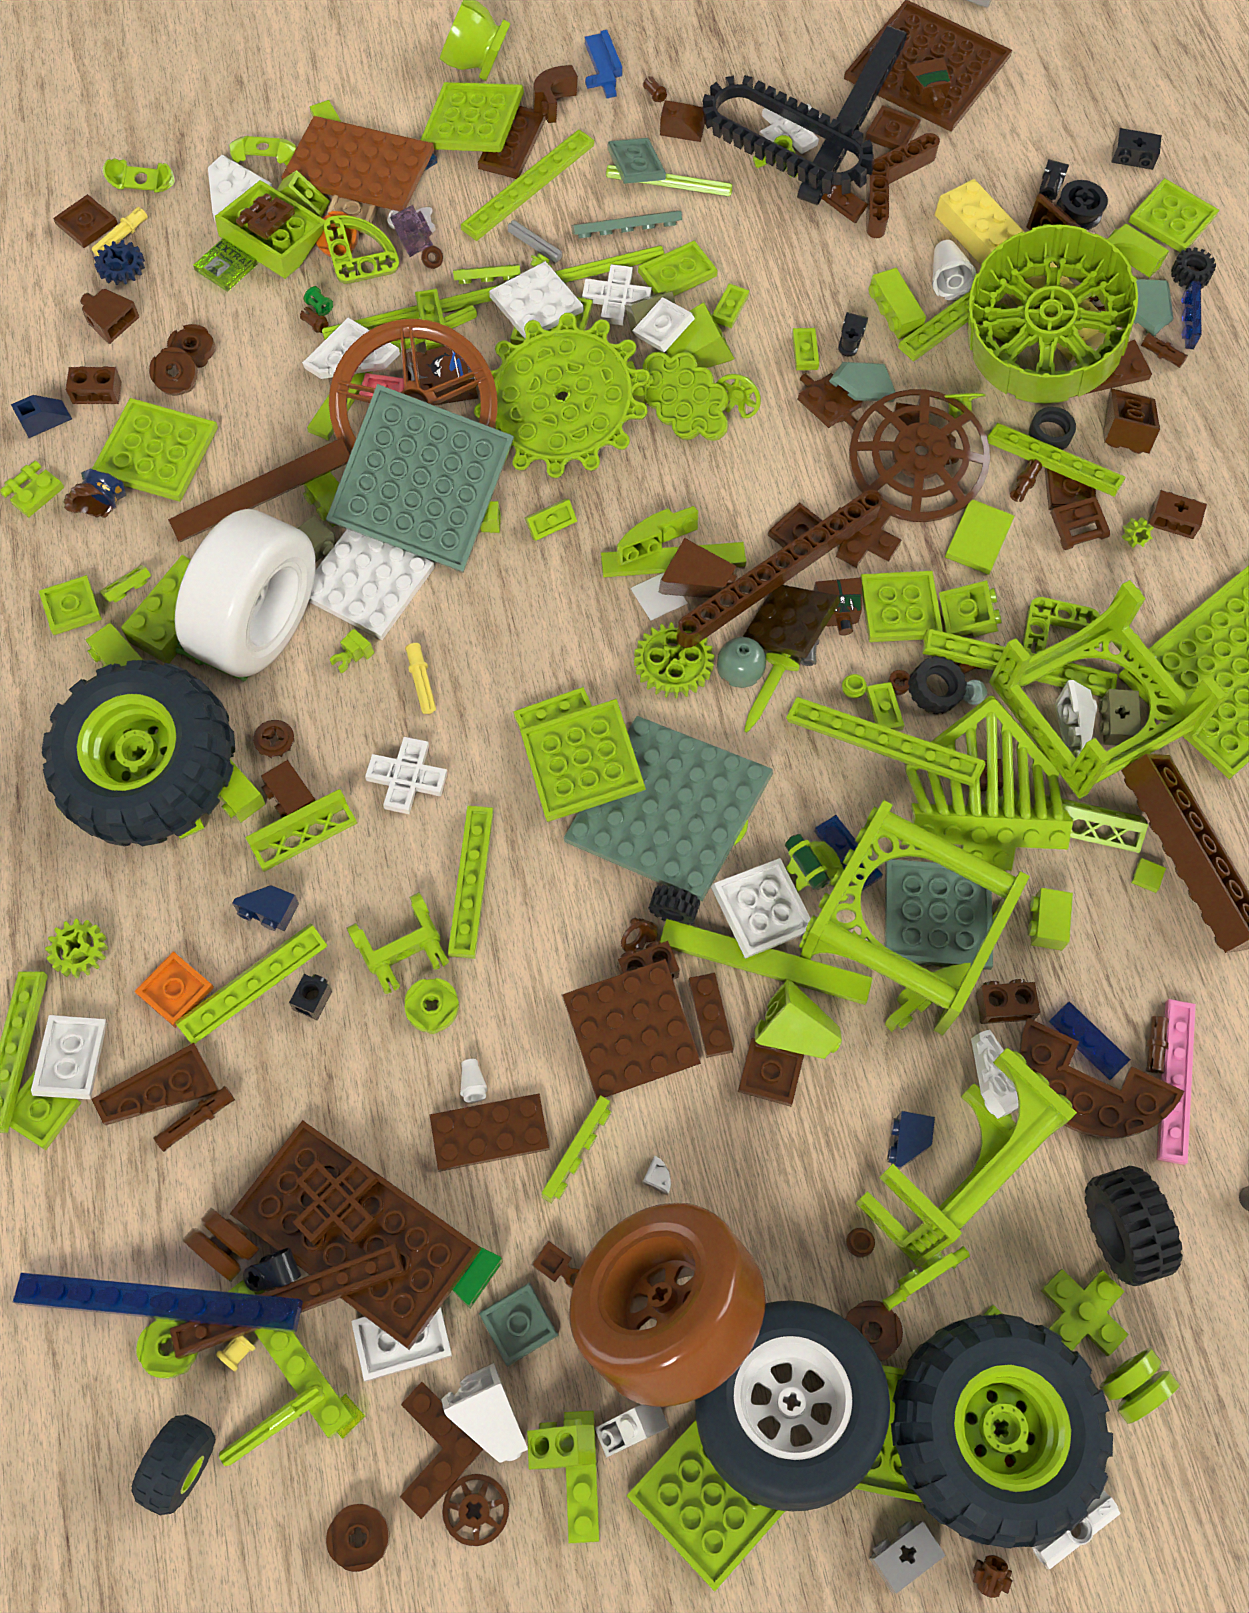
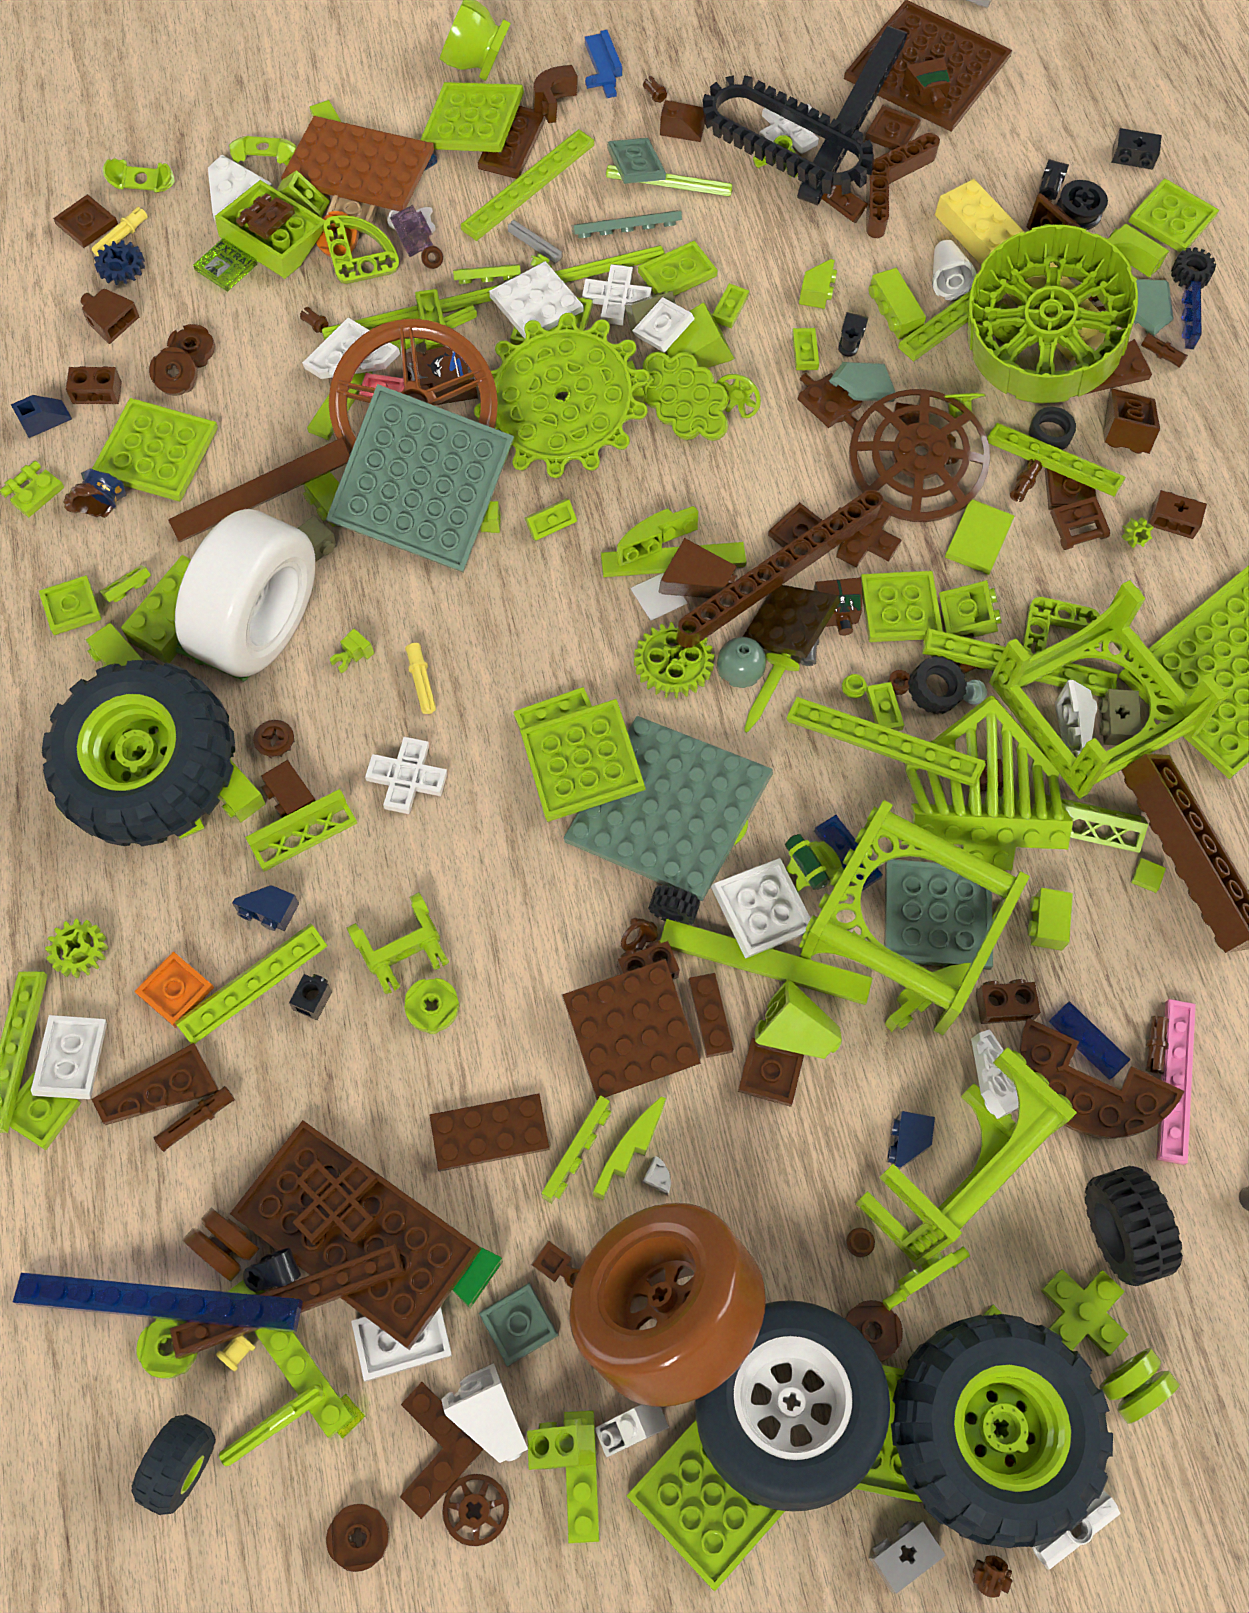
(318, 301): green bush -> none
(368, 582): white plate -> none
(470, 882): lime plate -> none
(472, 1082): white cone -> none
(635, 1140): none -> lime slope
(816, 285): none -> lime slope

